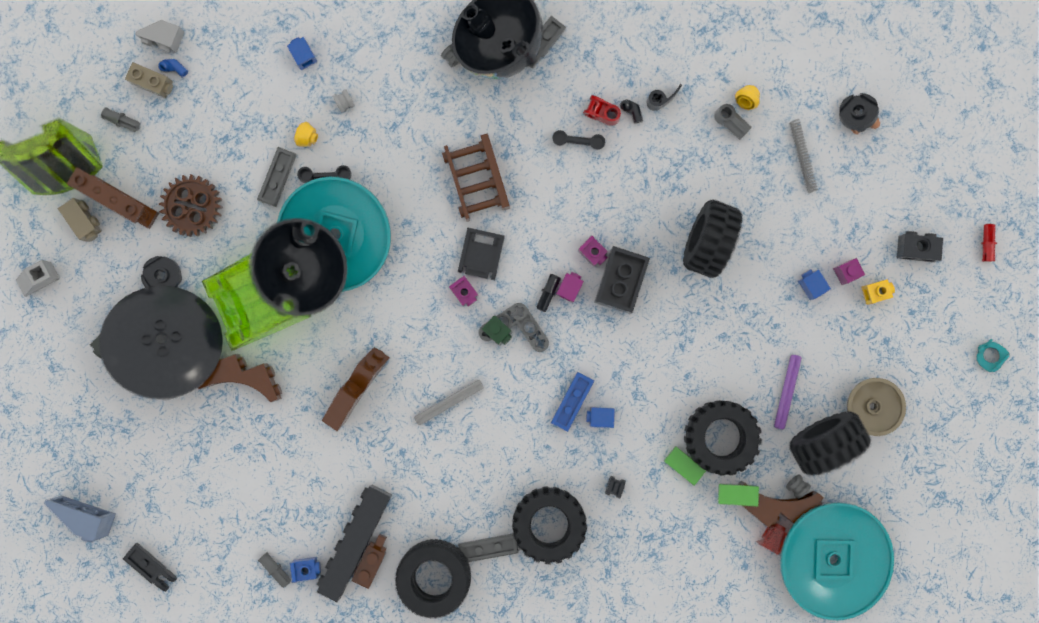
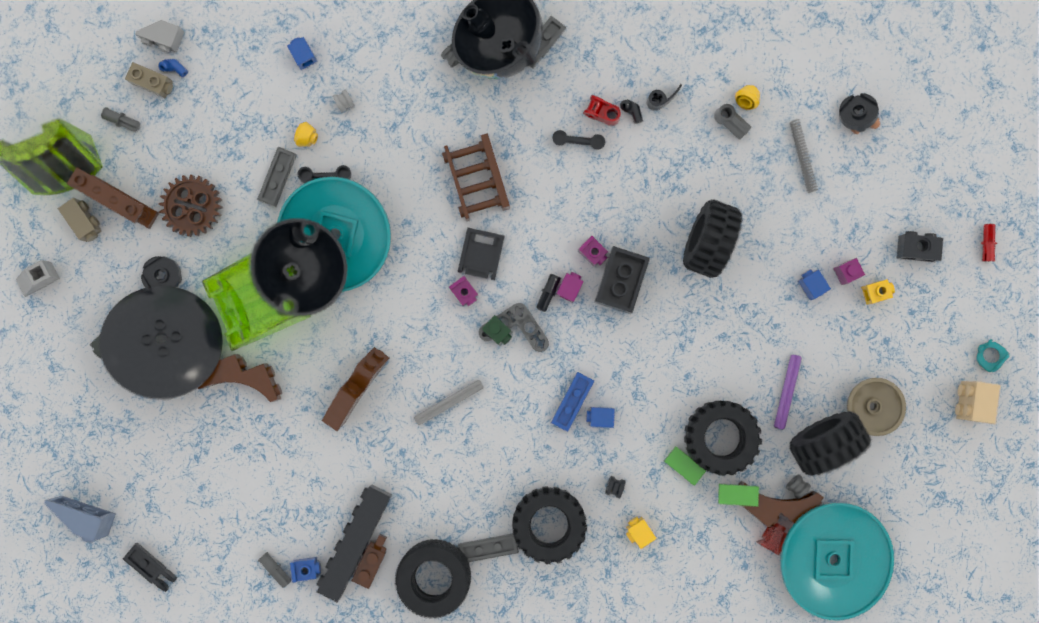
(640, 532): none -> yellow brick
(977, 402): none -> tan brick

